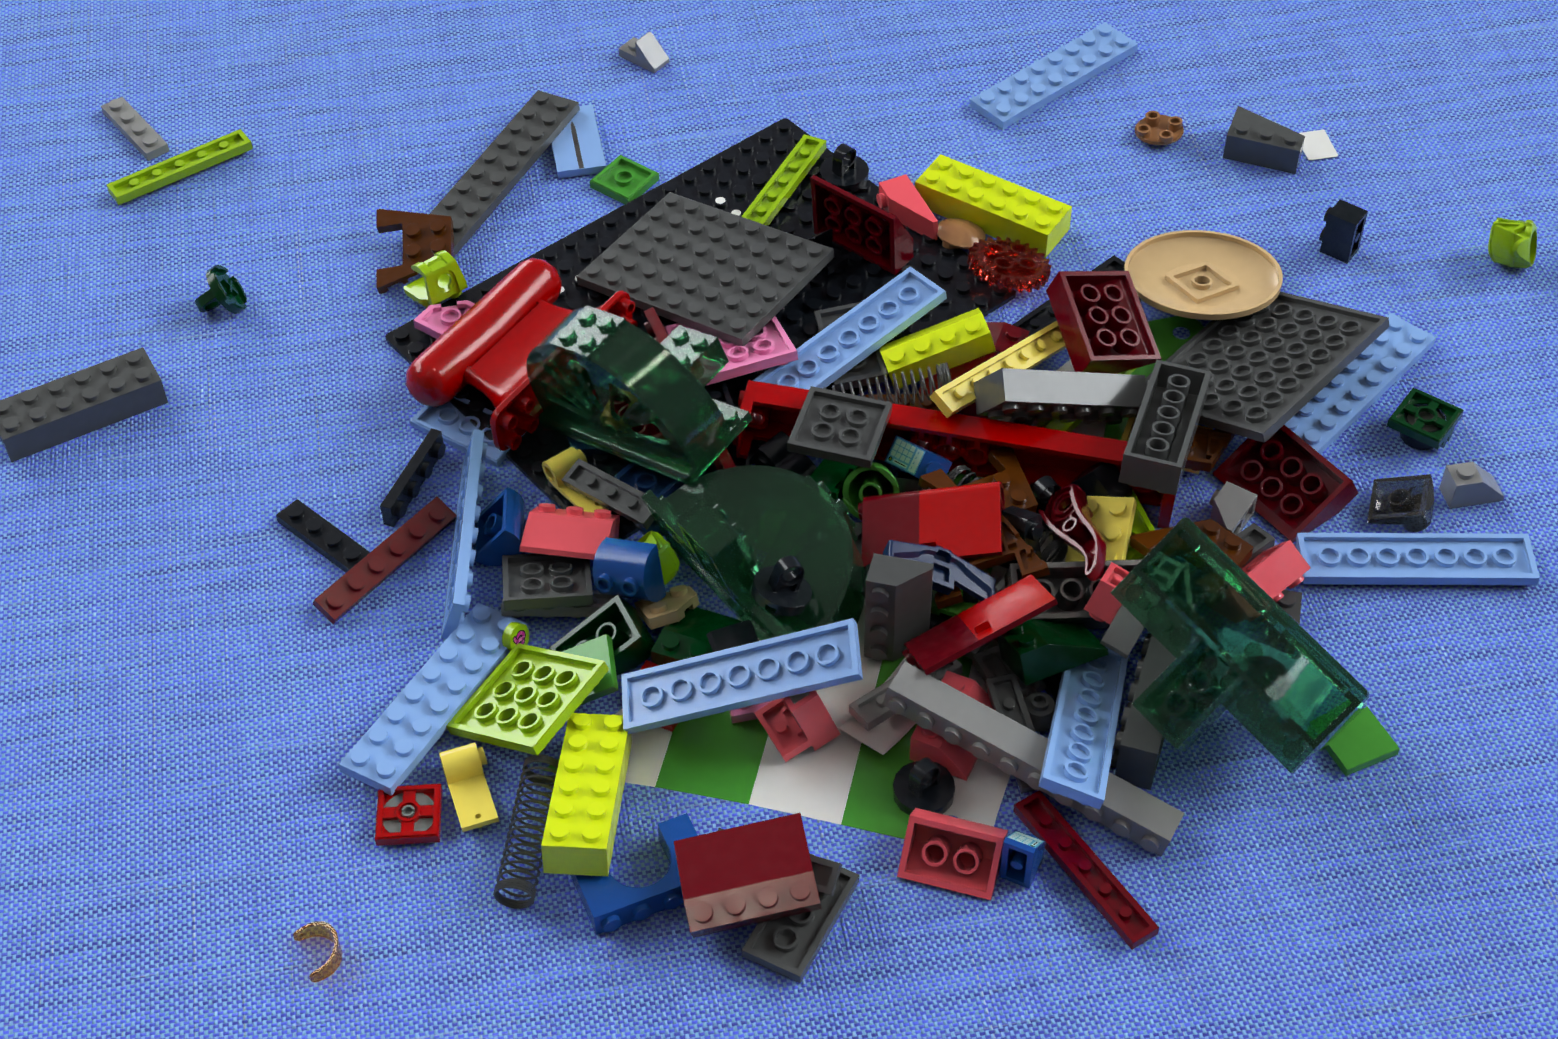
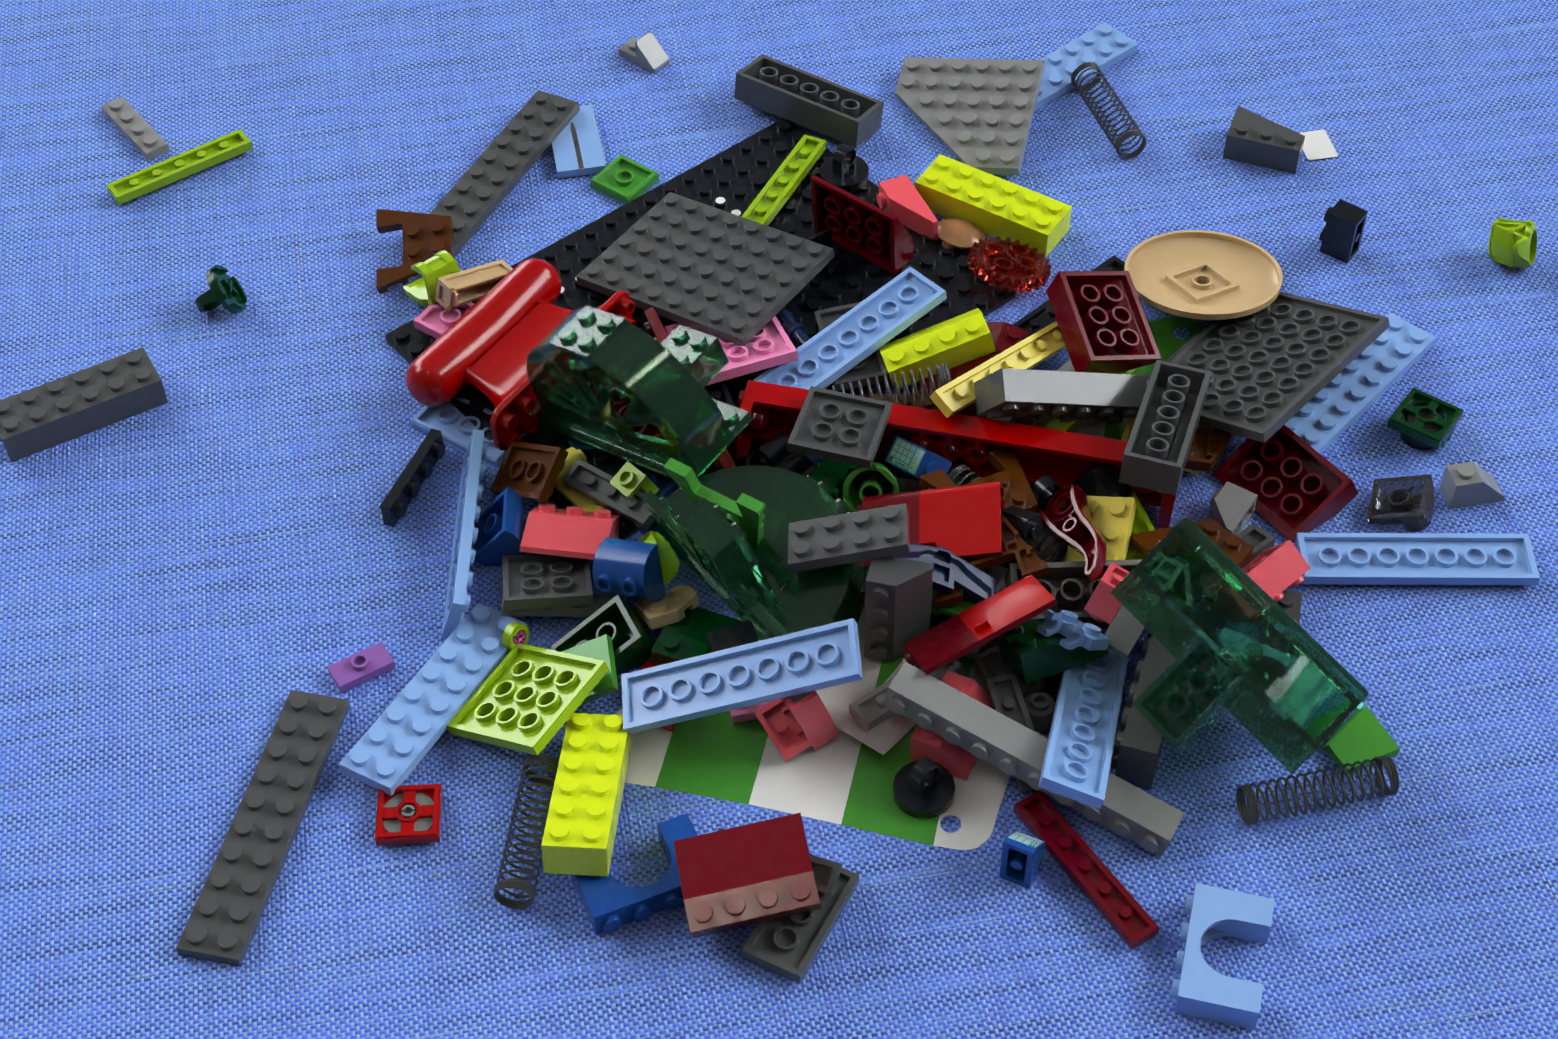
(263, 829): none -> dark grey plate
(321, 535): black plate -> none
(322, 929): clear orange helmet -> none
(361, 667): none -> medium lavender plate
(384, 560): dark red plate -> none
(468, 786): light yellow door -> none
(469, 283): none -> tan container
(530, 470): none -> reddish brown plate
(630, 480): none -> lime bracket
(745, 511): none -> bright green wing
(782, 587): black tile -> none
(794, 330): none -> dark blue pin
(808, 100): none -> dark grey brick
(848, 538): none -> dark grey plate
(952, 853): coral slope -> none
(975, 106): none -> light grey plate
(1077, 632): none -> light blue plate
(1122, 137): none -> dark grey piece
(1159, 129): medium nougat dish -> none
(1202, 990): none -> light blue arch
(1251, 815): none -> dark grey piece

